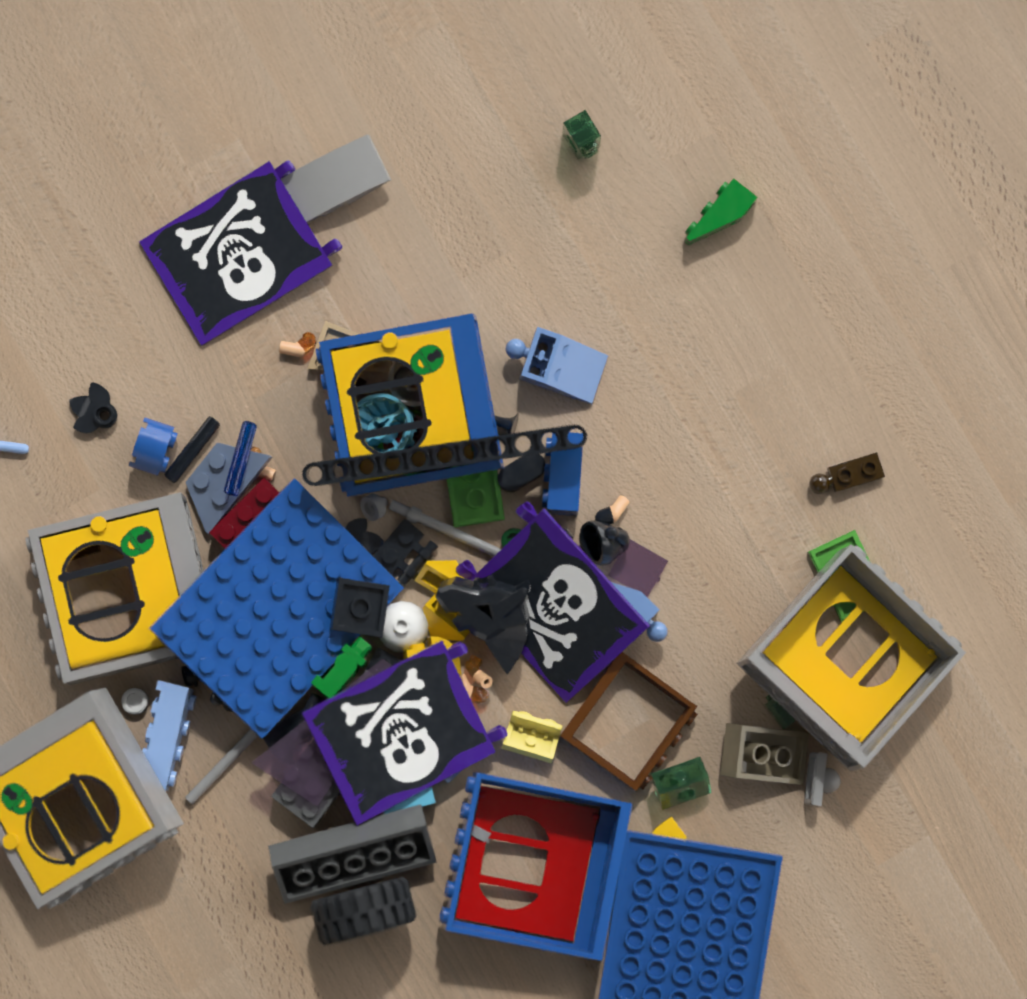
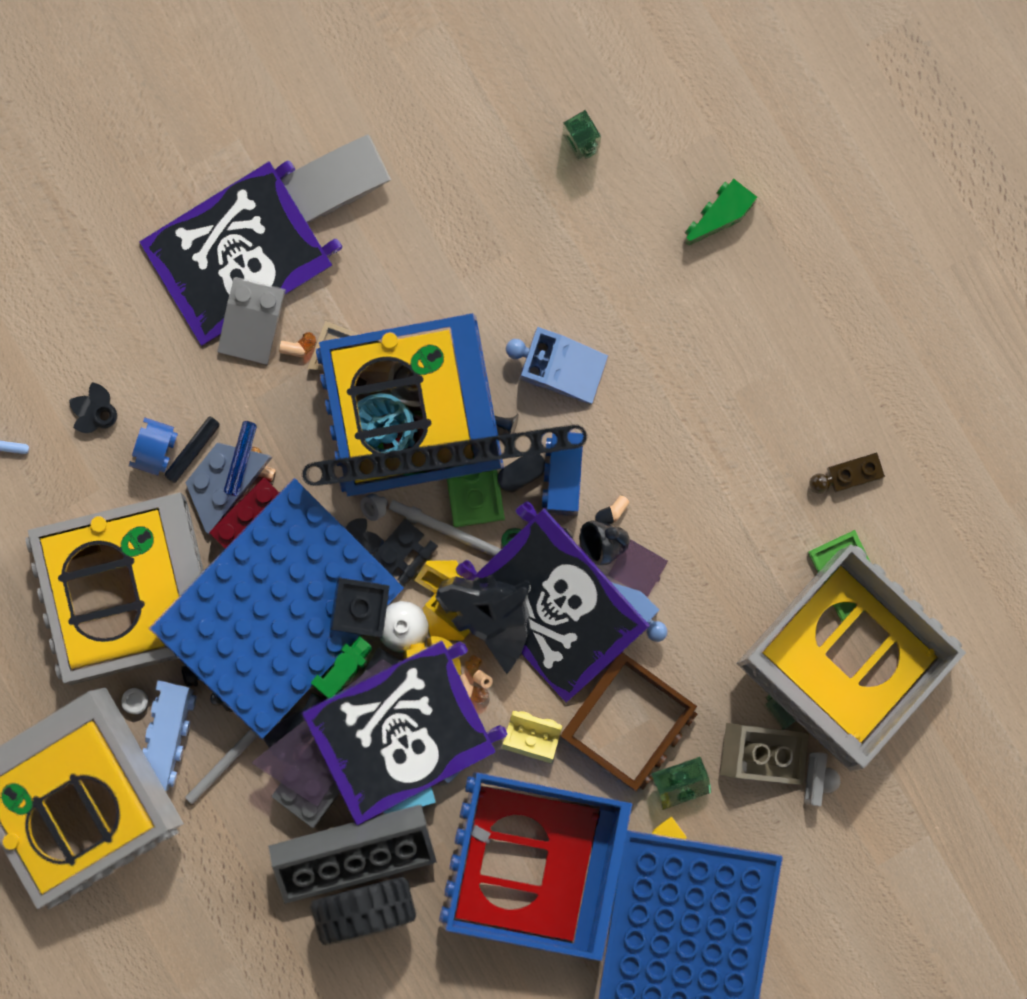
(251, 320): none -> light grey slope

